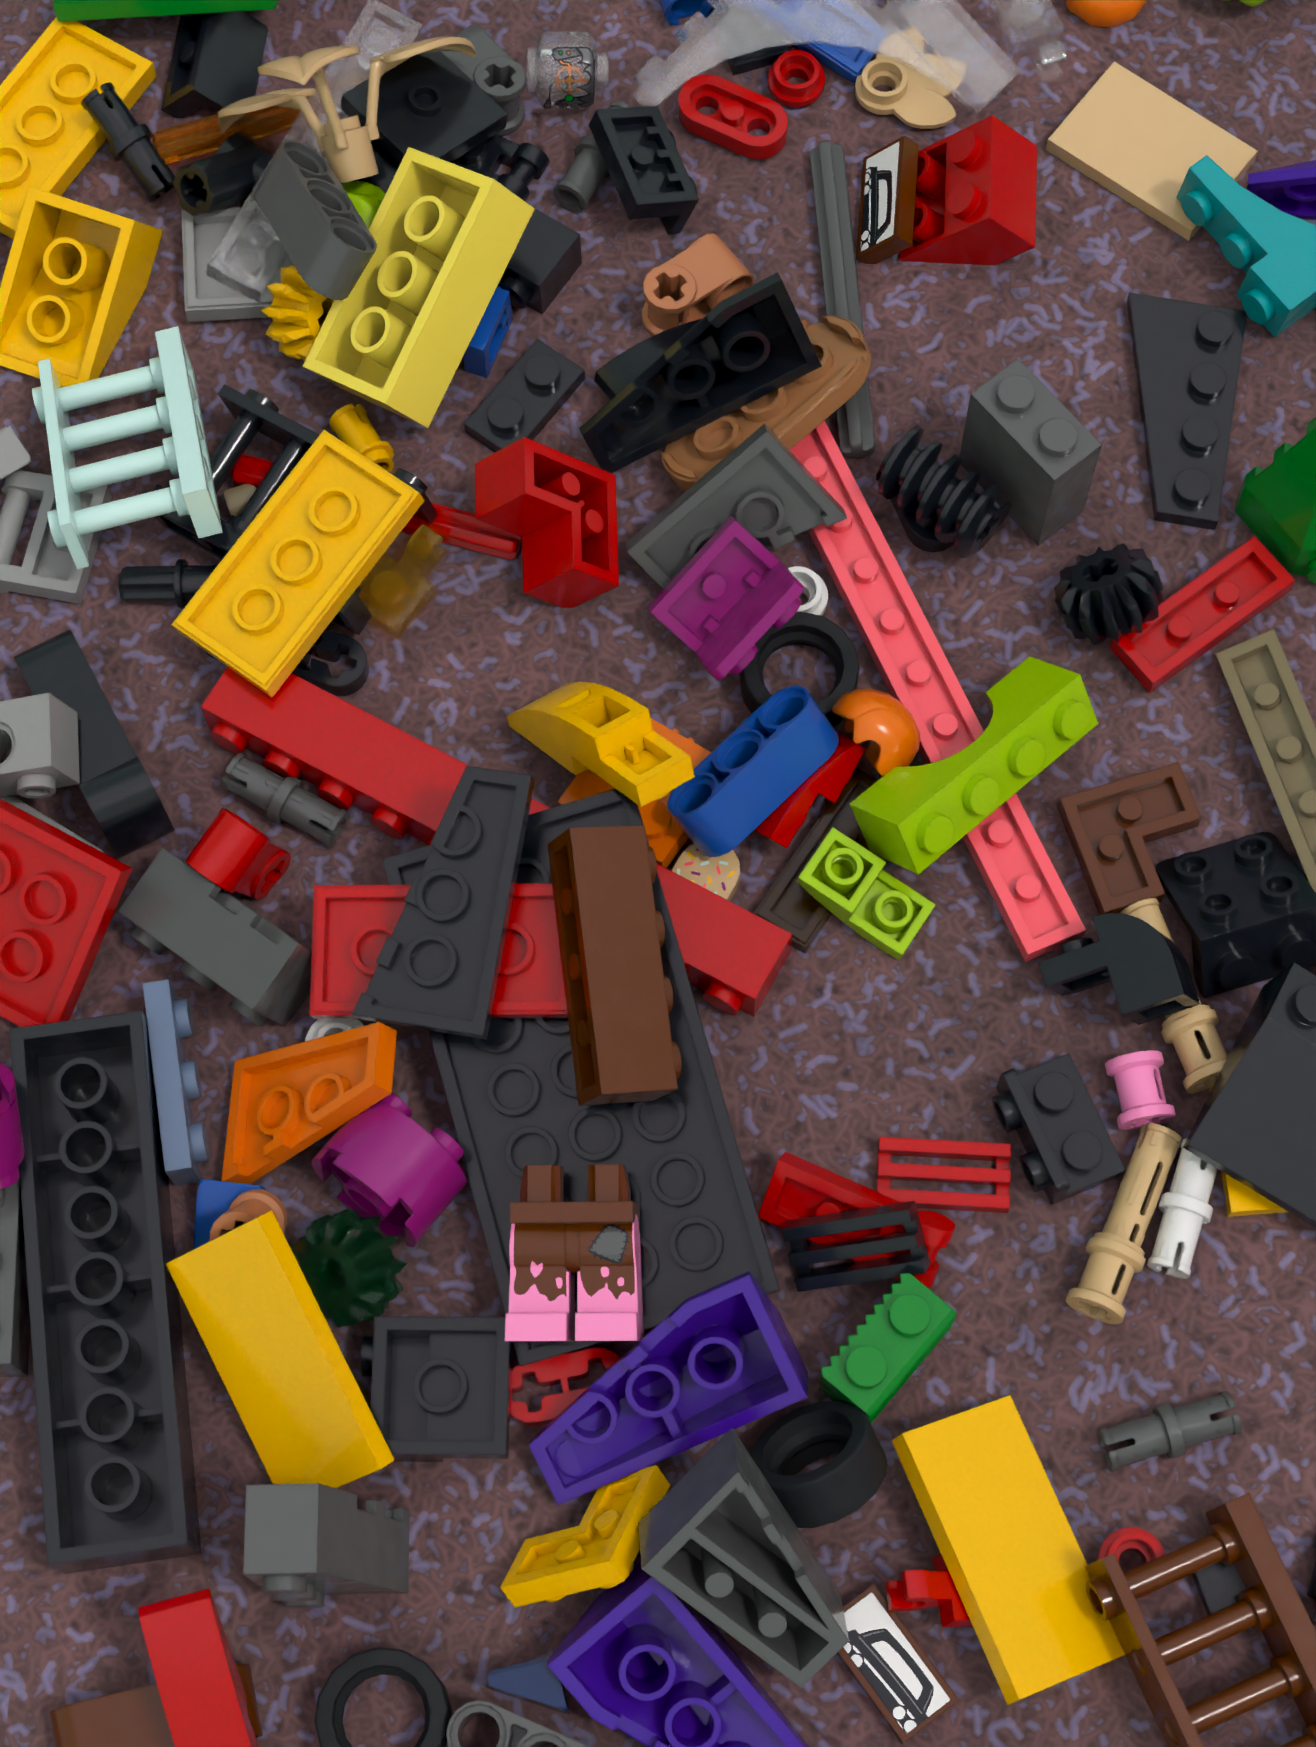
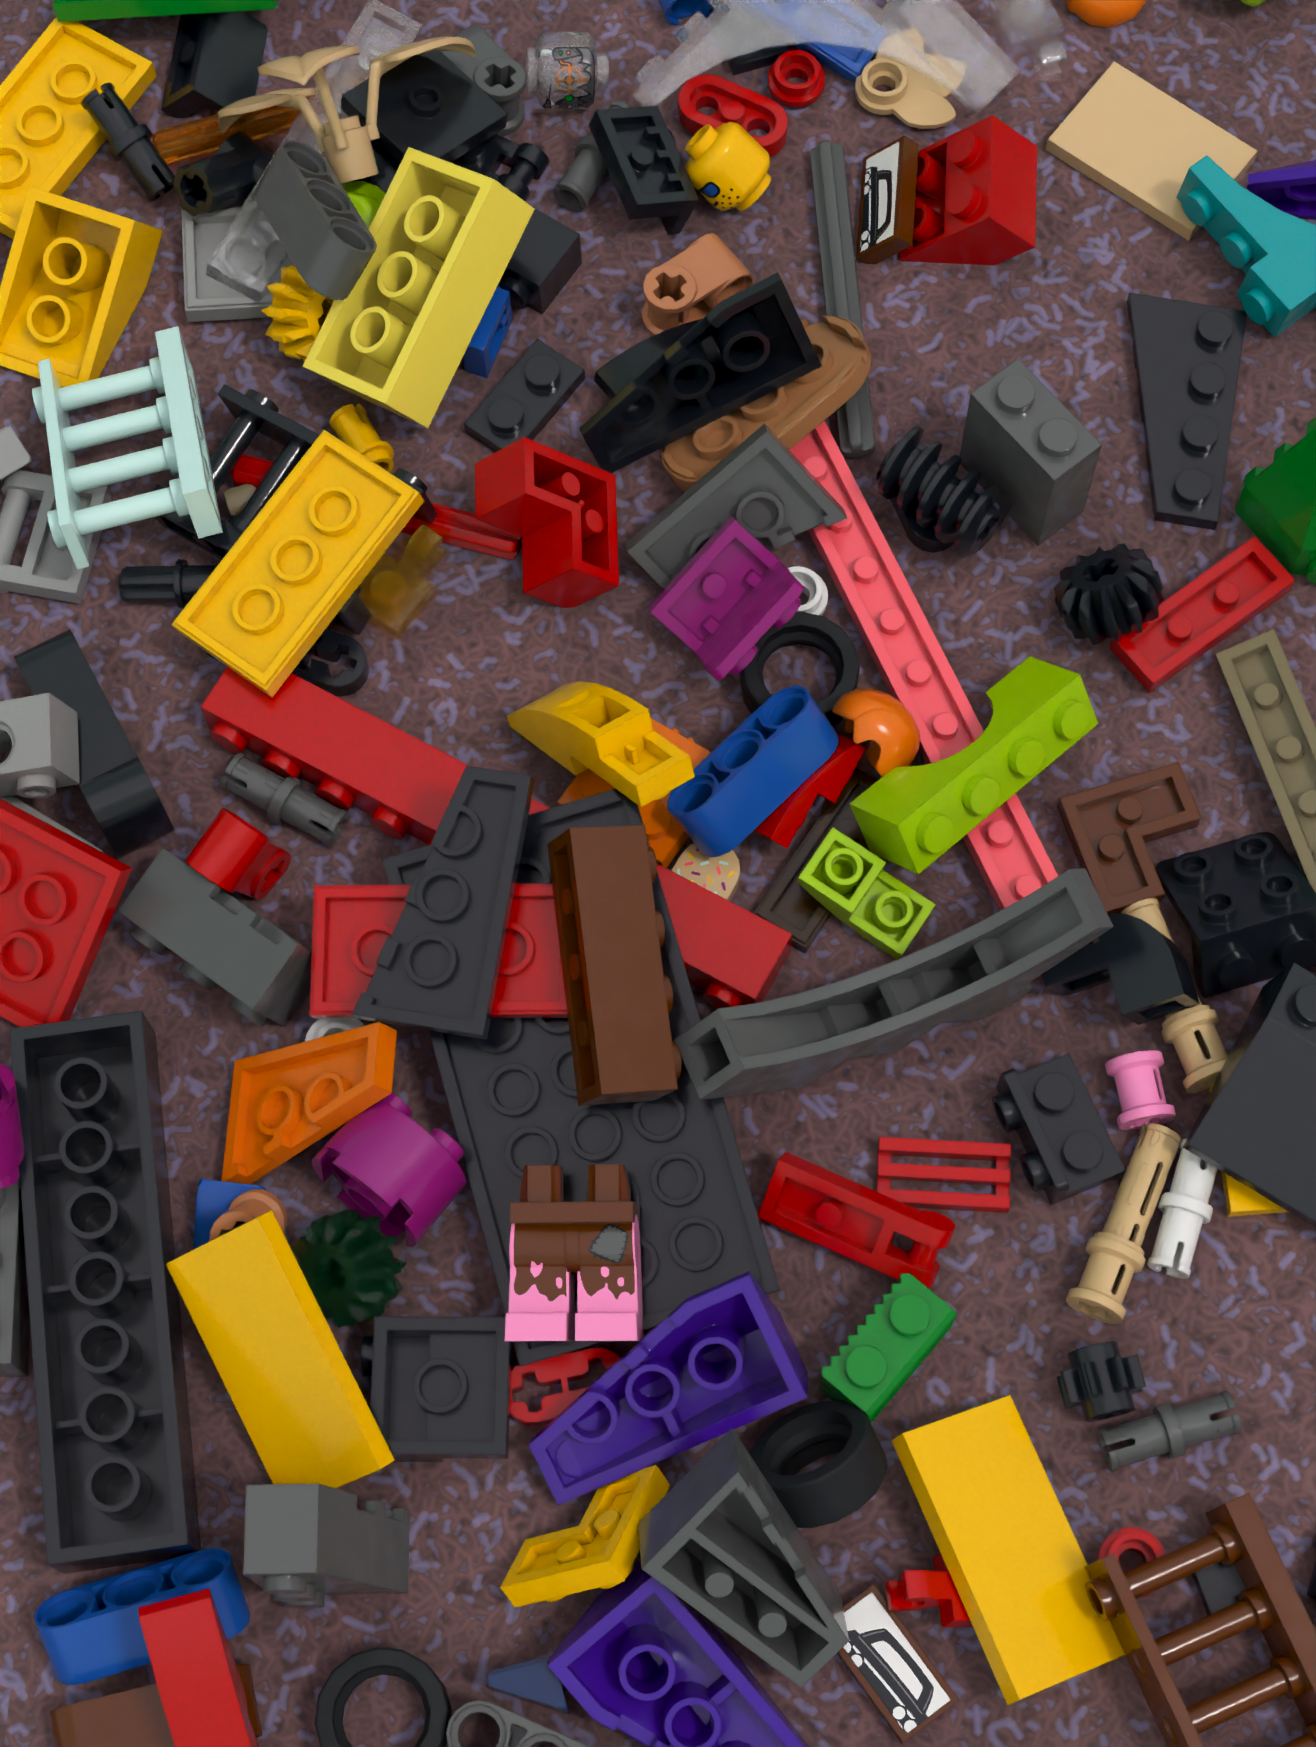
(98, 1627): none -> blue beam
(175, 1082): sand blue plate -> none
(727, 166): none -> yellow head
(803, 1257): black tile -> none
(882, 1010): none -> dark grey arch
(1101, 1381): none -> black gear

